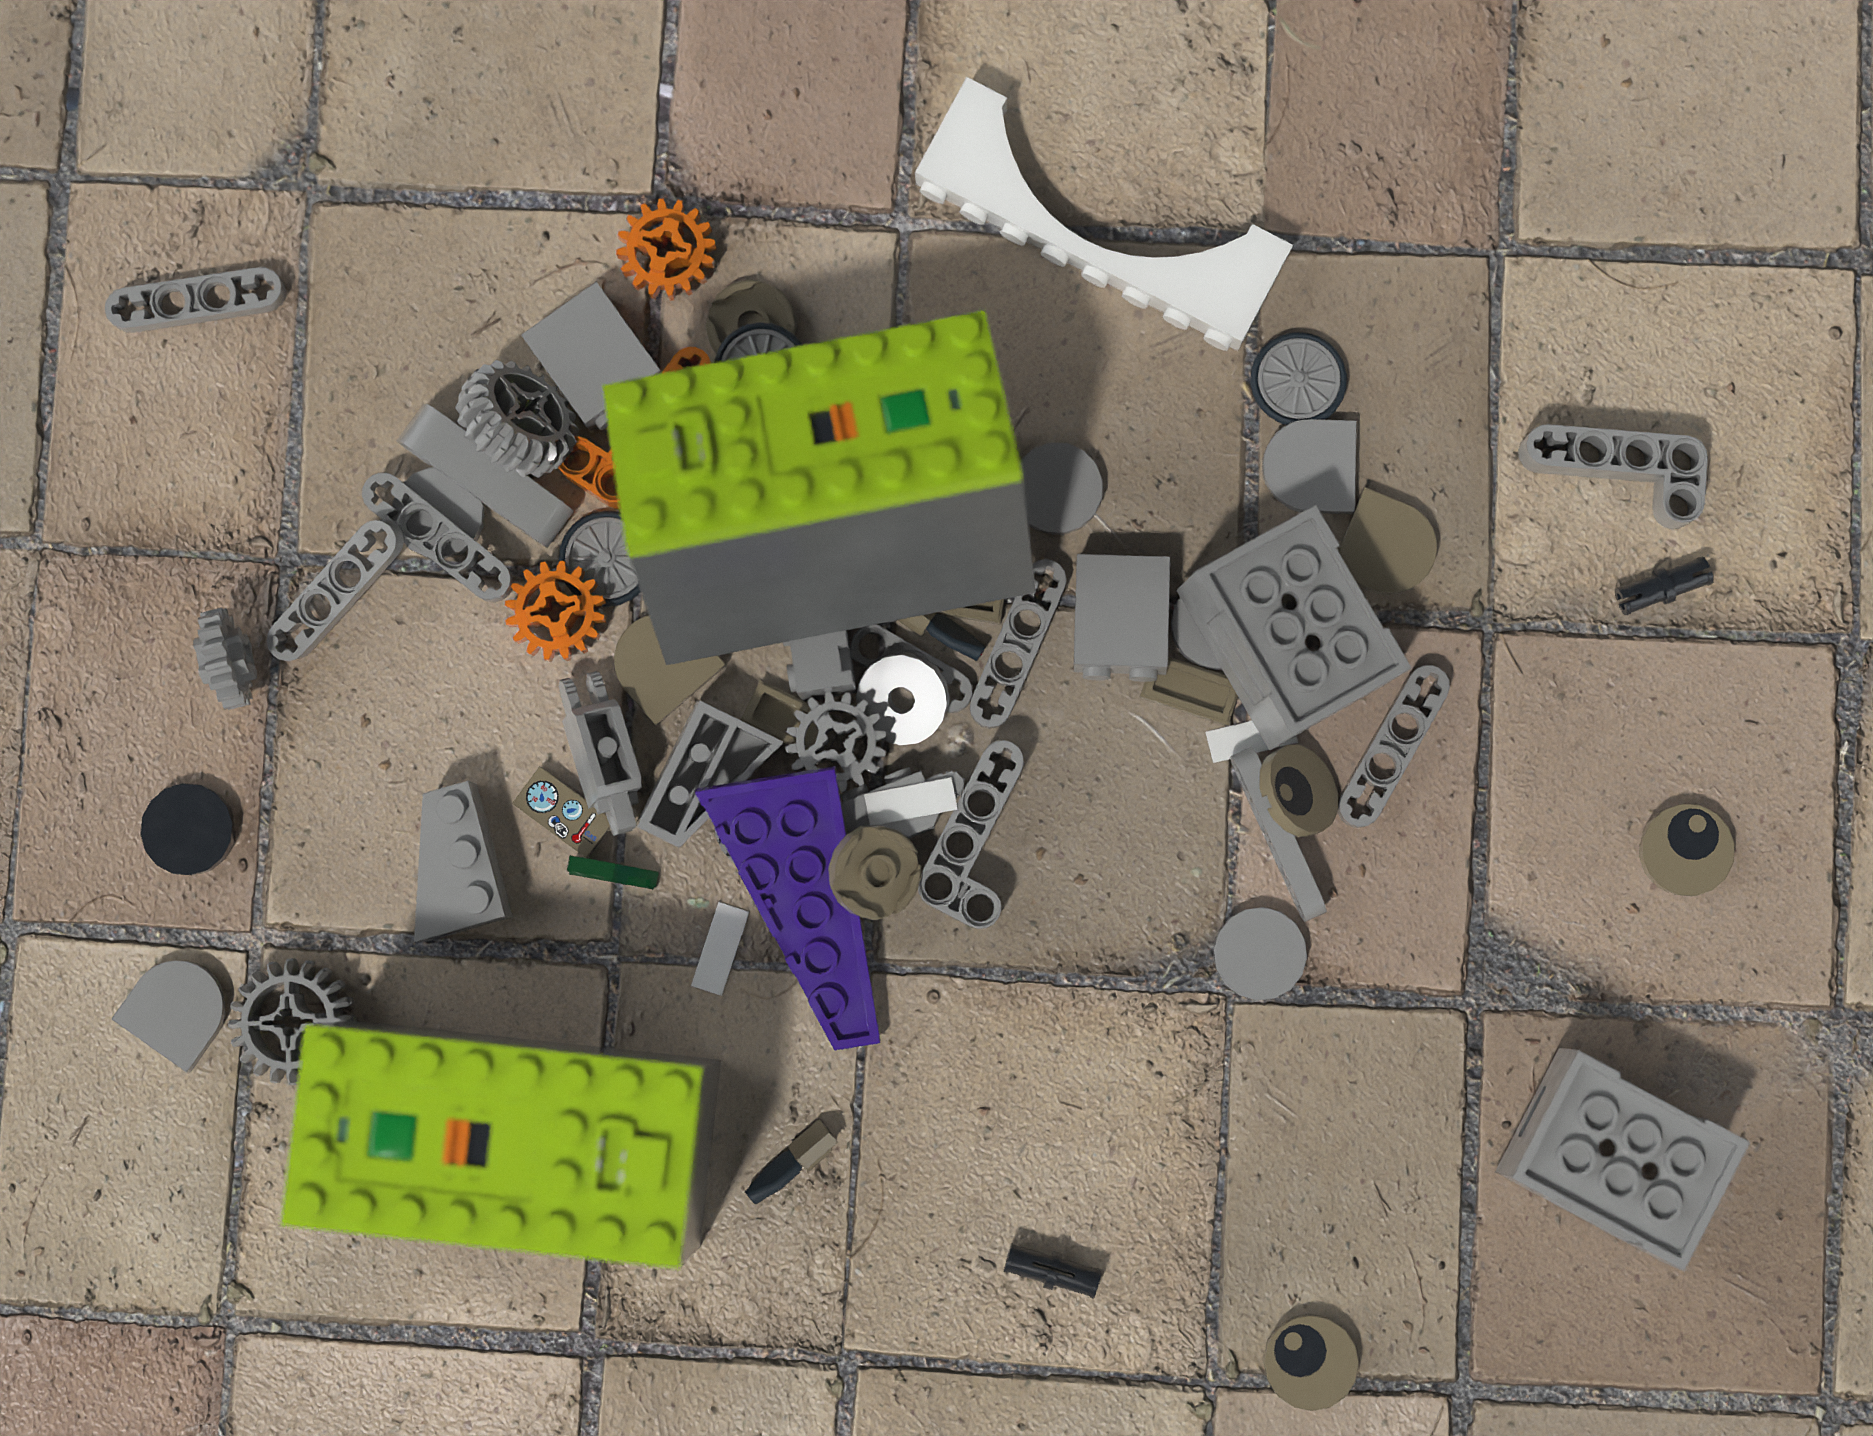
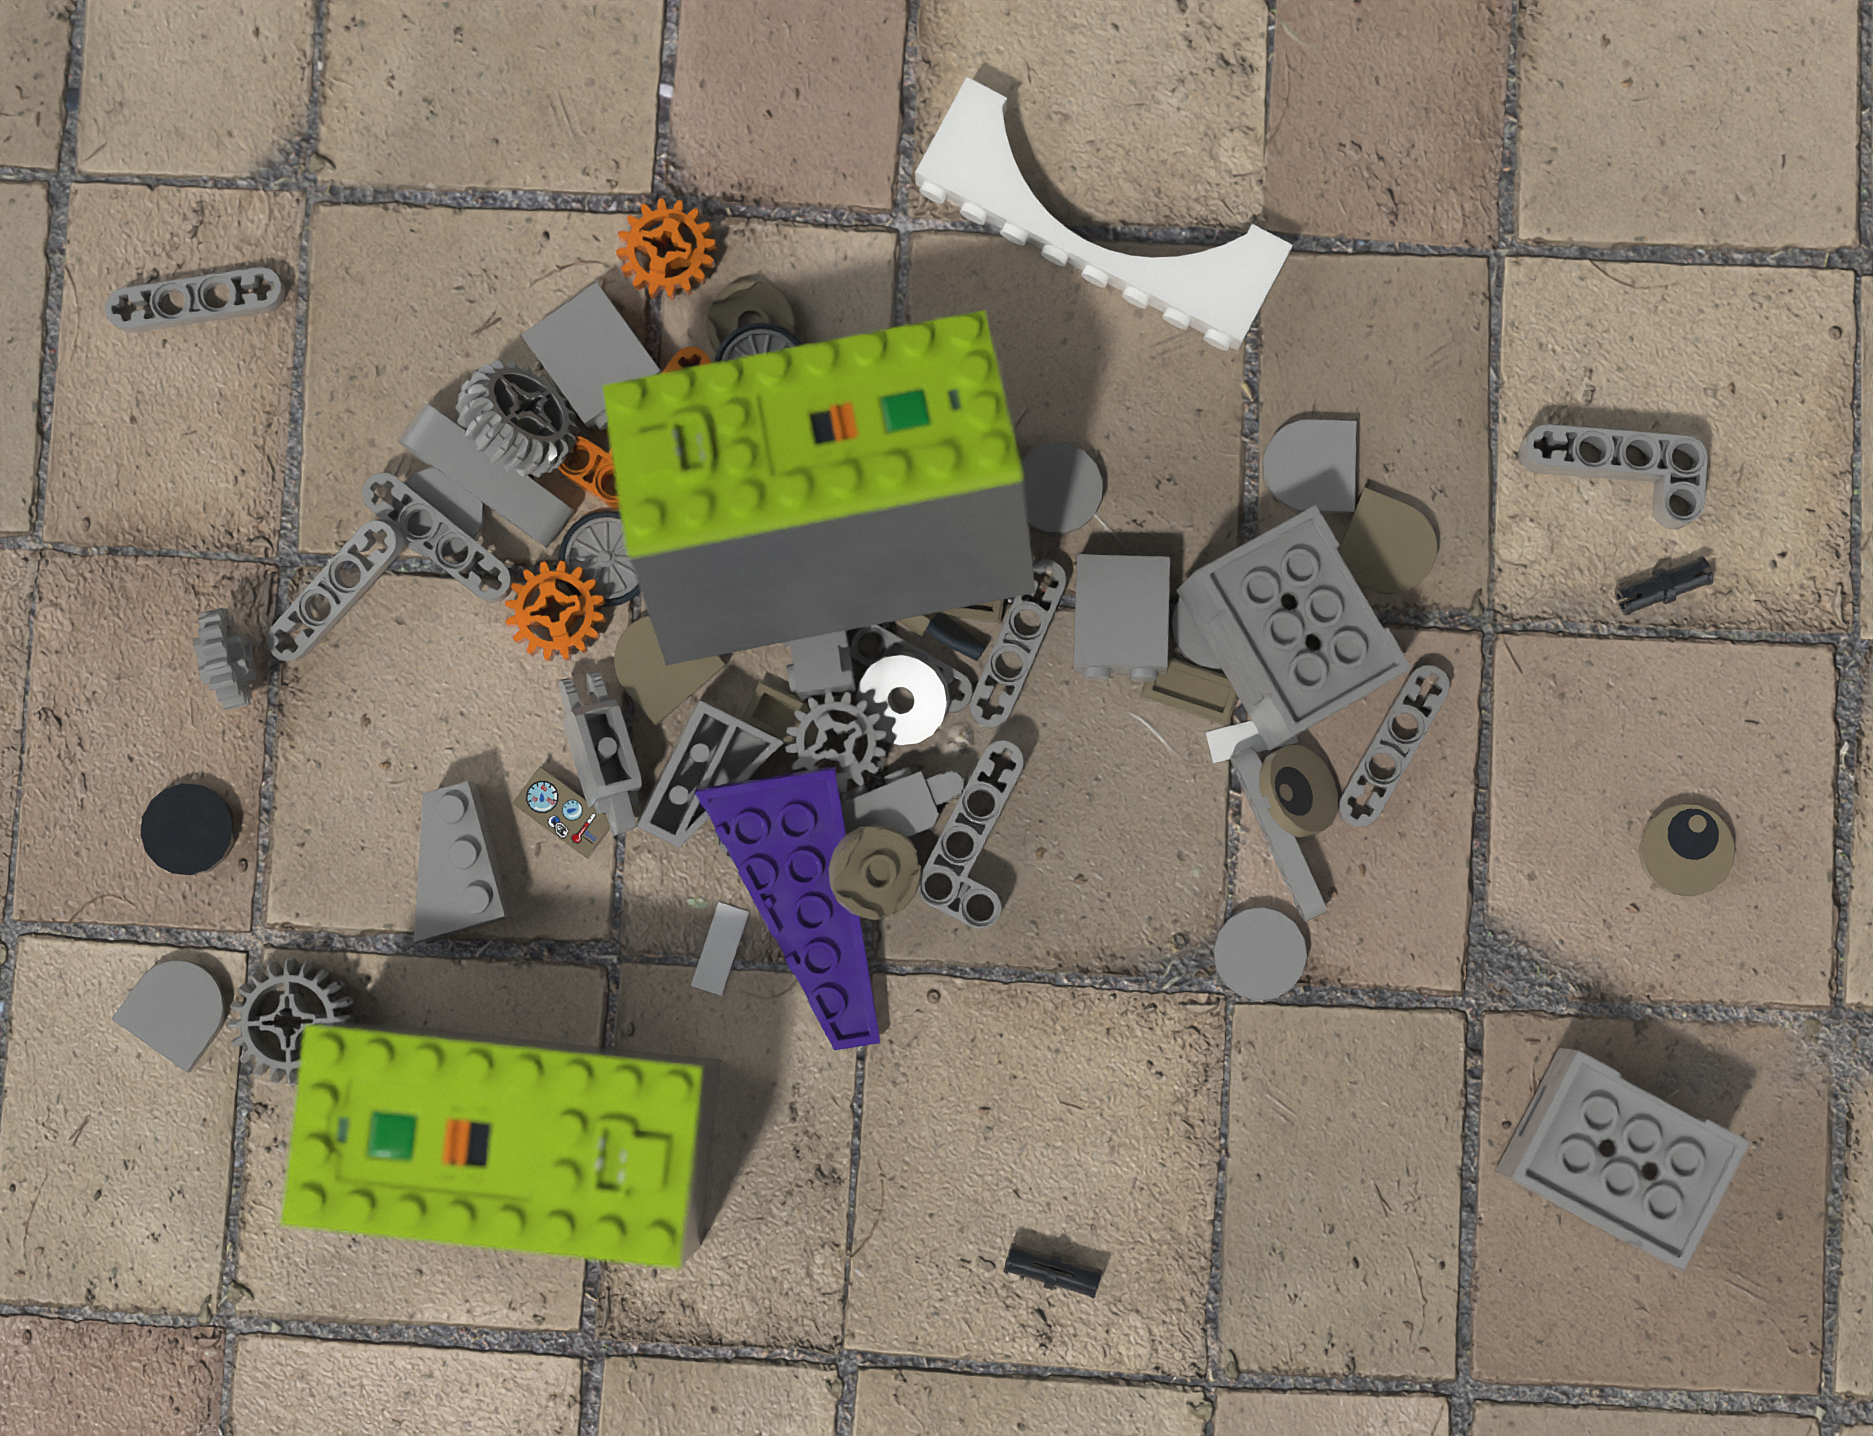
(612, 872): dark green tile -> none
(804, 1152): piece -> none
(910, 801): white sticker -> none
(1298, 378): light grey wheel -> none
(1310, 1362): dark tan tile -> none

